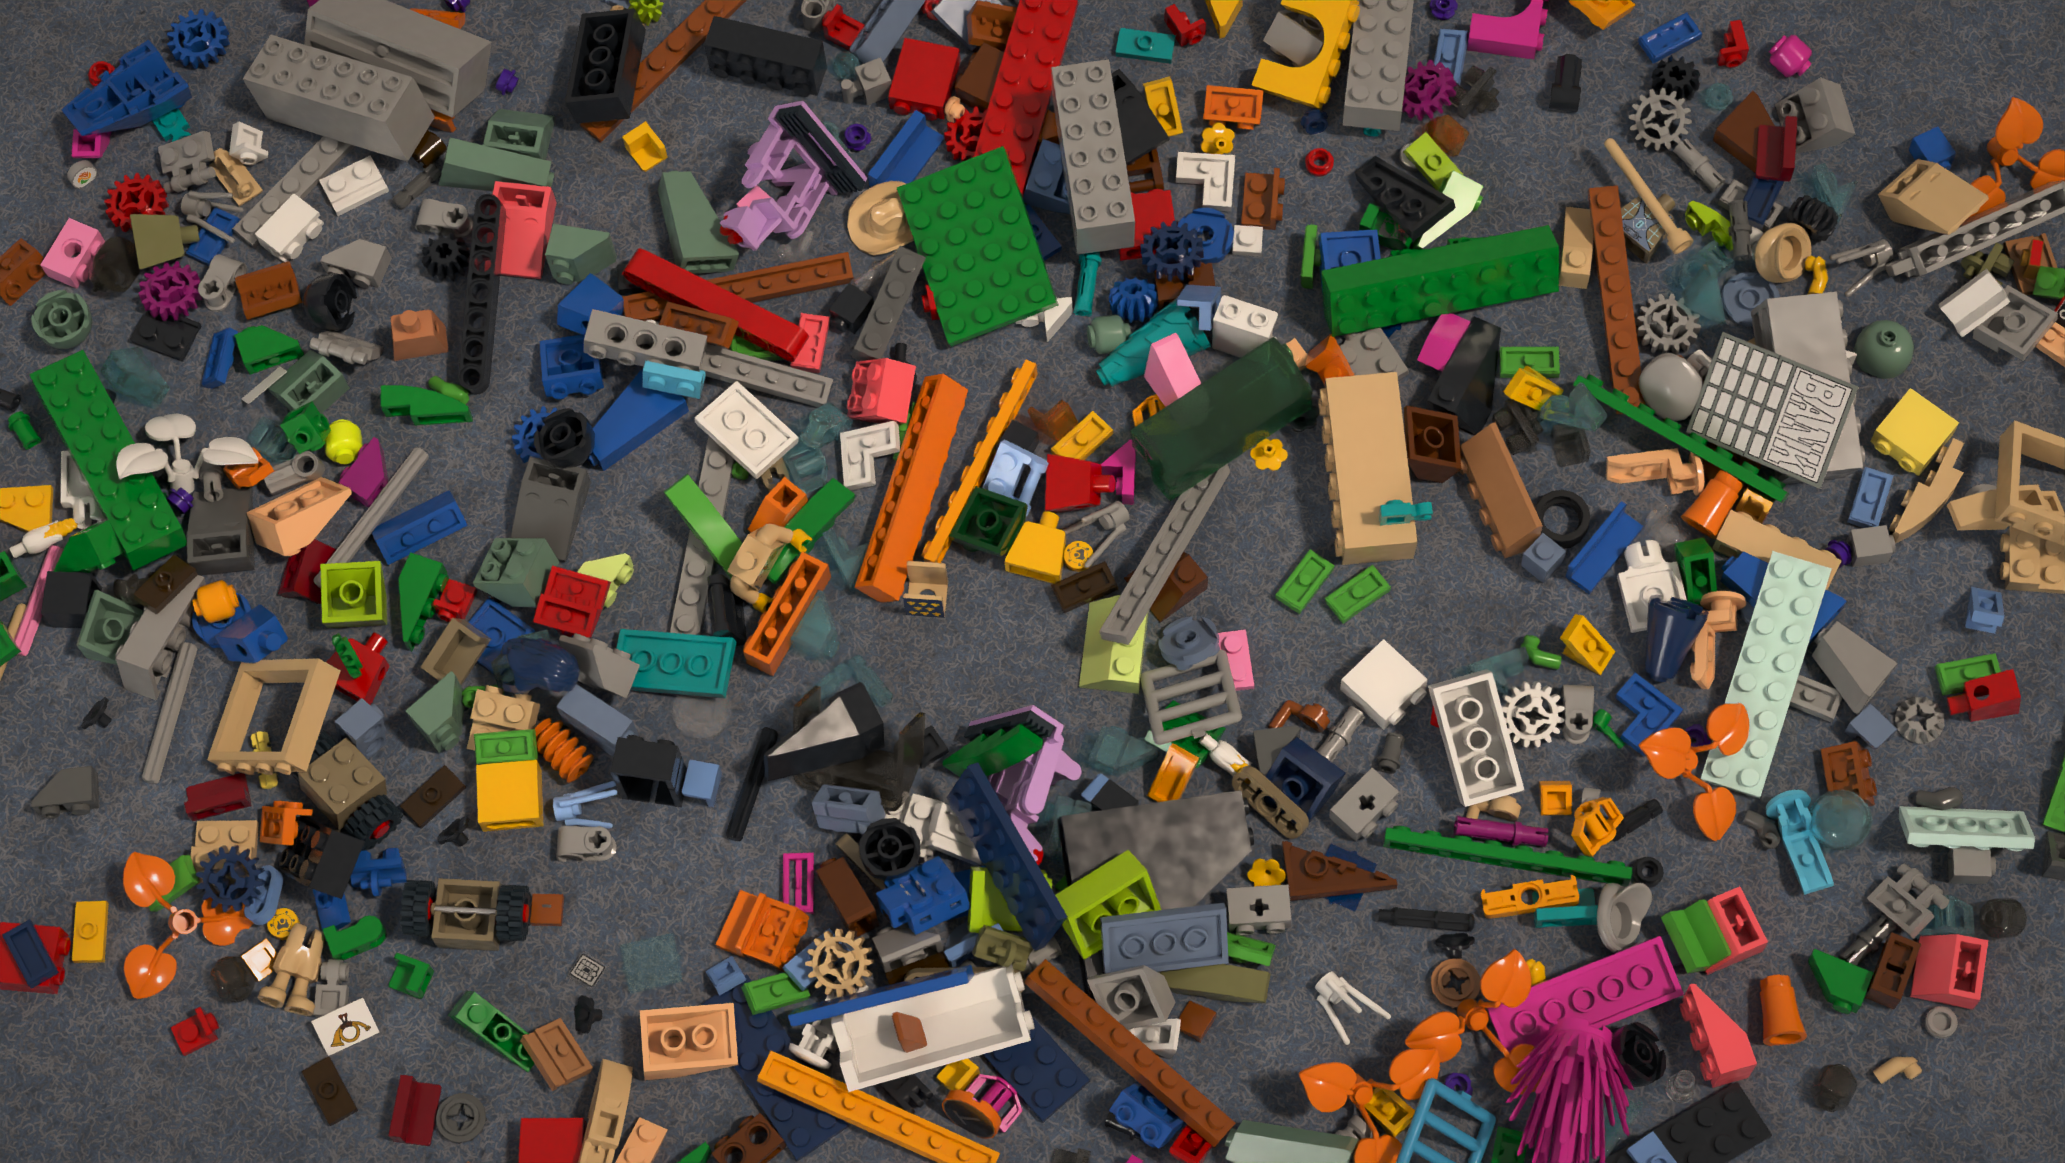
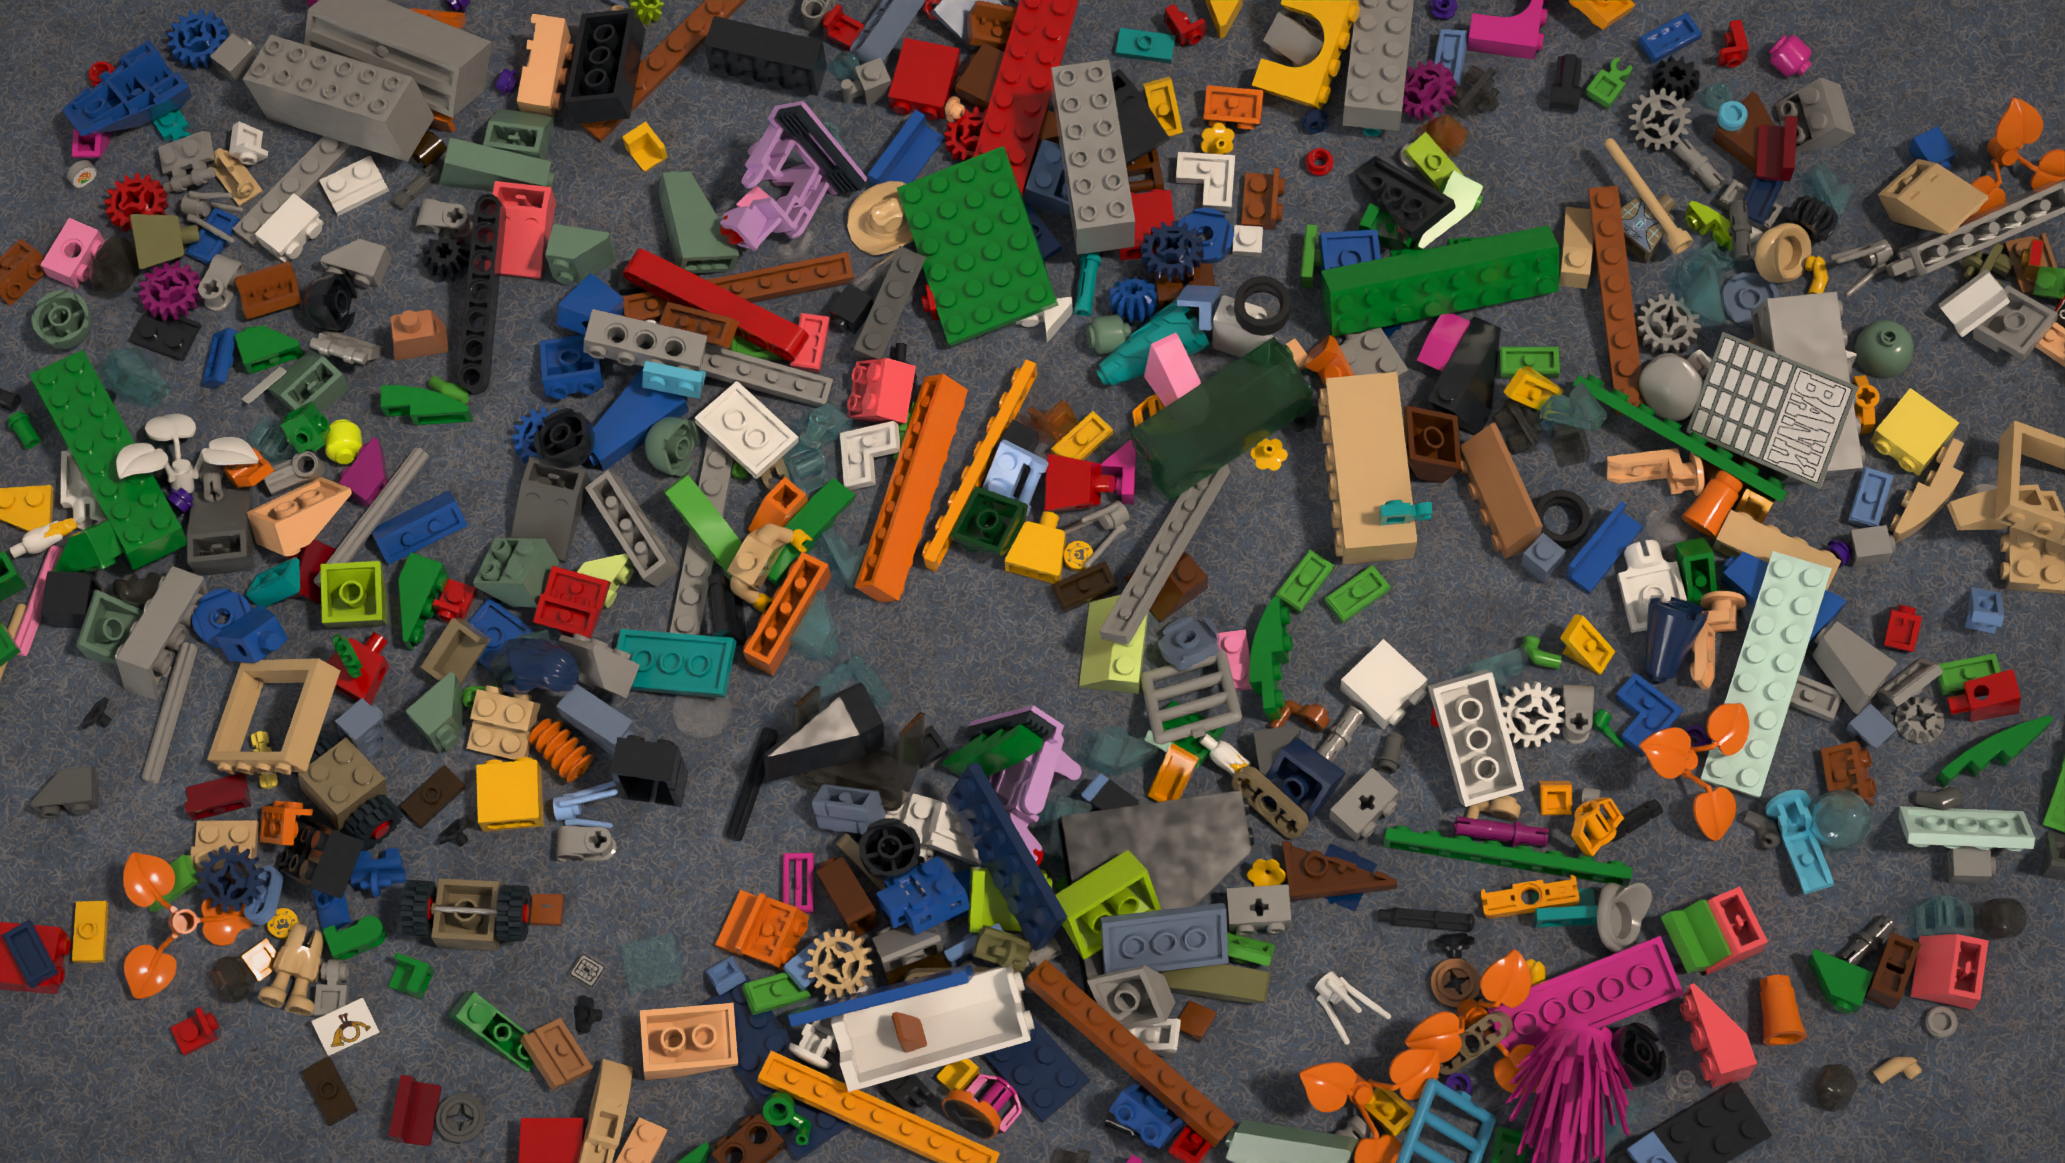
(165, 584): dark brown plate -> none
(216, 601): light orange head -> none
(234, 57): none -> light grey brick
(275, 583): none -> teal slope
(505, 746): bright green plate -> none
(546, 66): none -> light nougat wedge
(632, 528): none -> light grey brick
(671, 440): none -> sand green cylinder
(702, 781): medium blue panel -> none
(781, 1117): none -> green plate
(853, 131): dark purple plate -> none
(926, 577): tan piece -> none
(1266, 285): none -> black tyre
(1267, 654): none -> green slope
(1494, 1038): none -> dark tan beam
(1608, 86): none -> bright green plate
(1654, 865): black plate -> none
(1732, 116): none -> medium azure tile
(1866, 399): none -> light orange piece
(1901, 907): light grey plate -> none
(1902, 628): none -> red bracket
(1909, 682): none -> light grey plate
(2003, 746): none -> green slope

